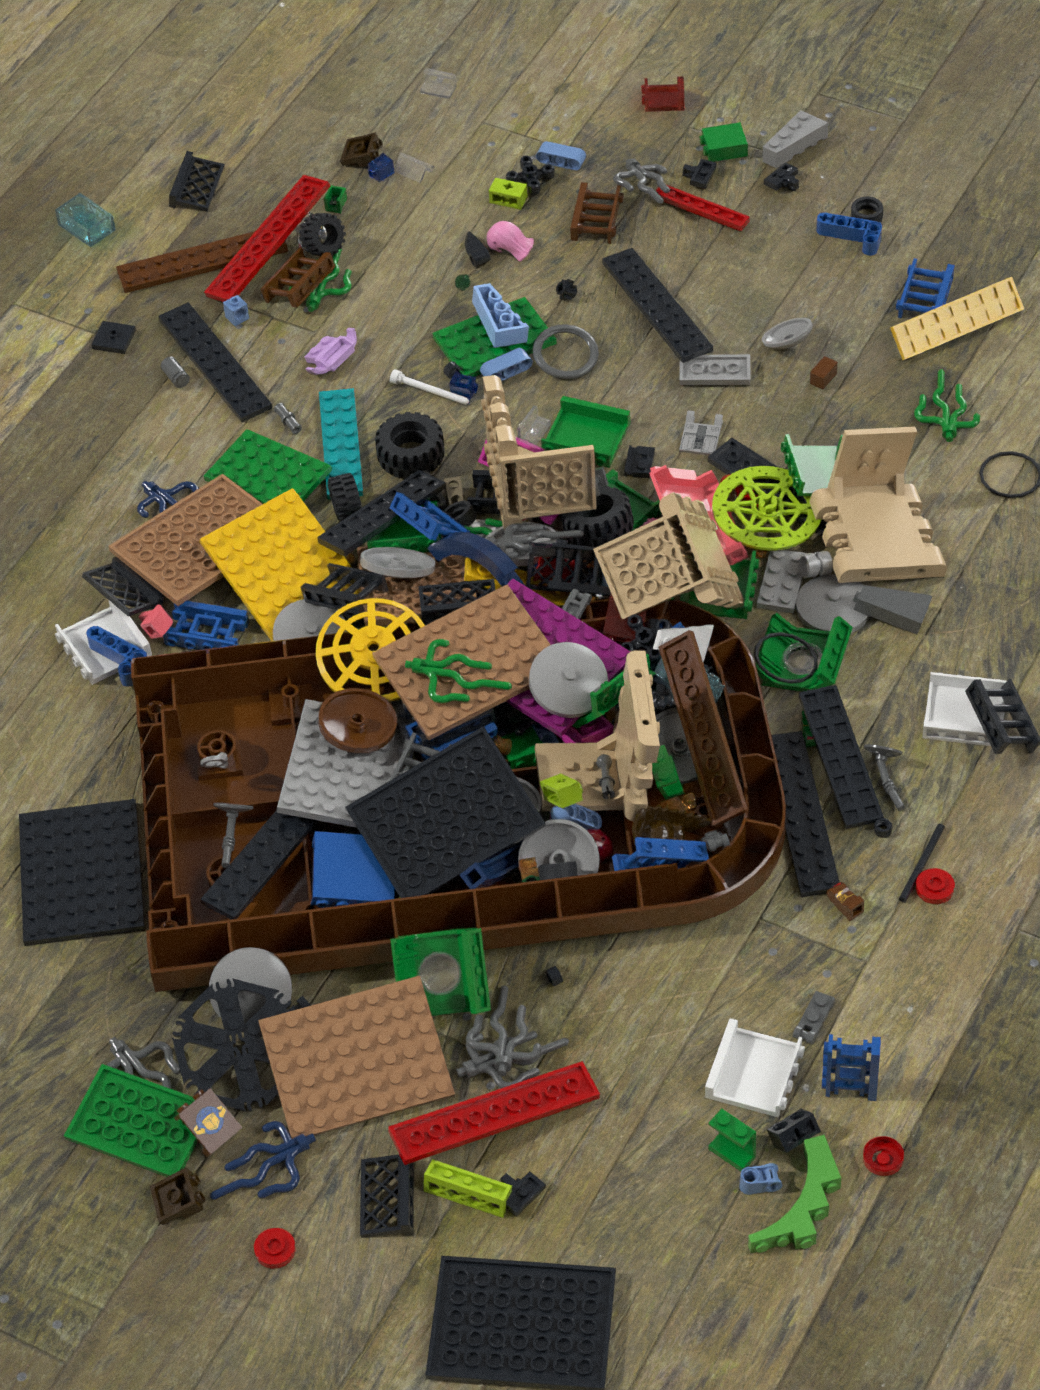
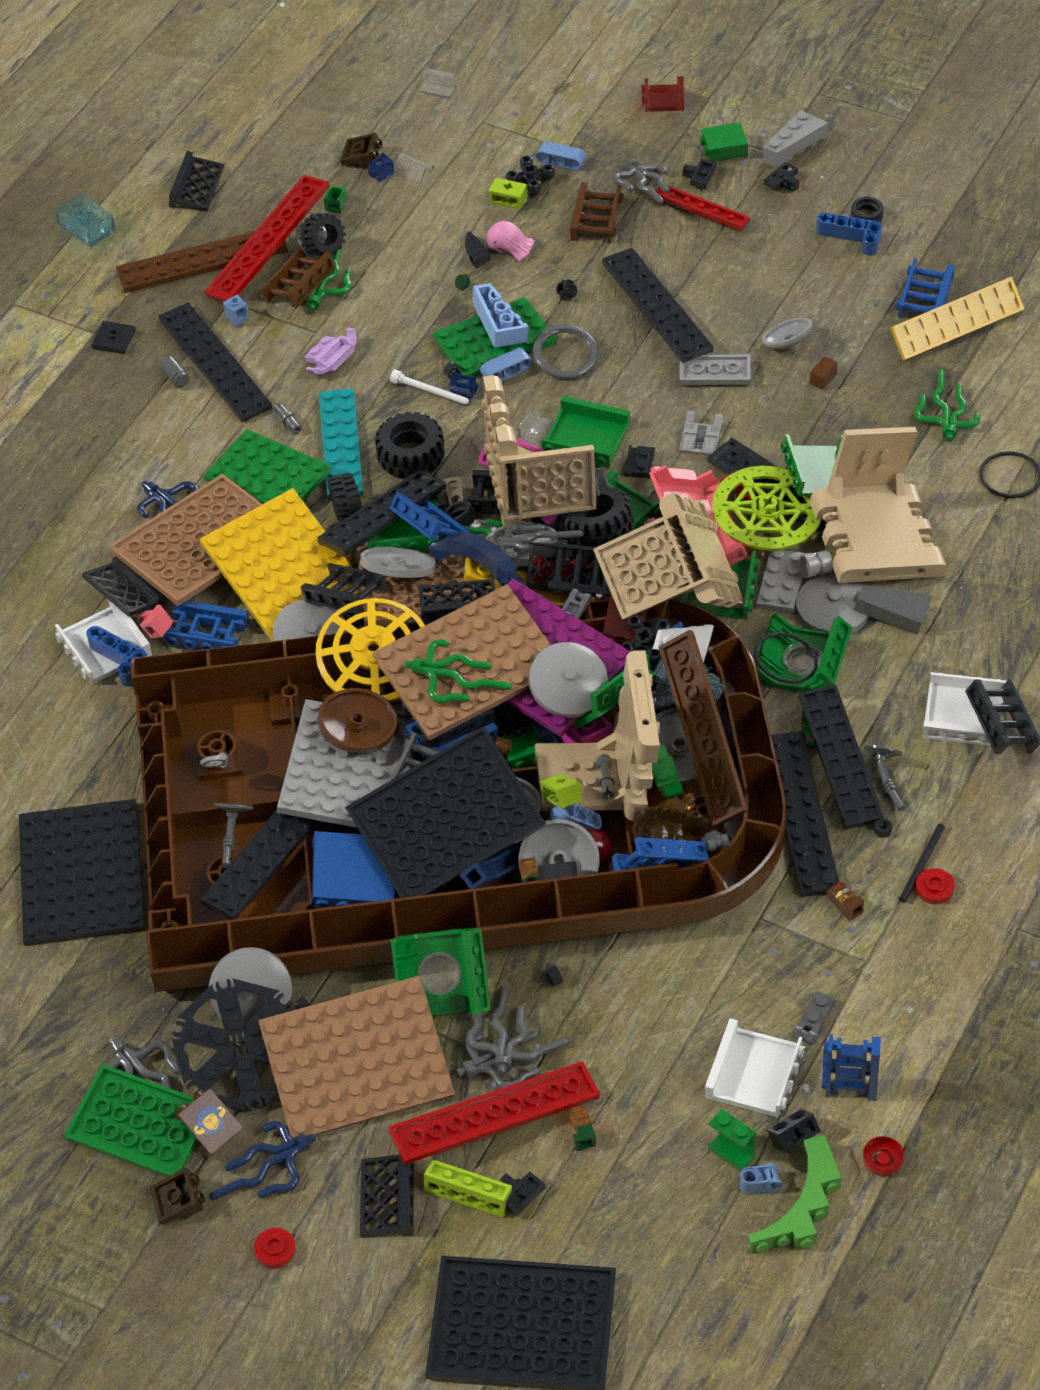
(581, 1123): none -> leg

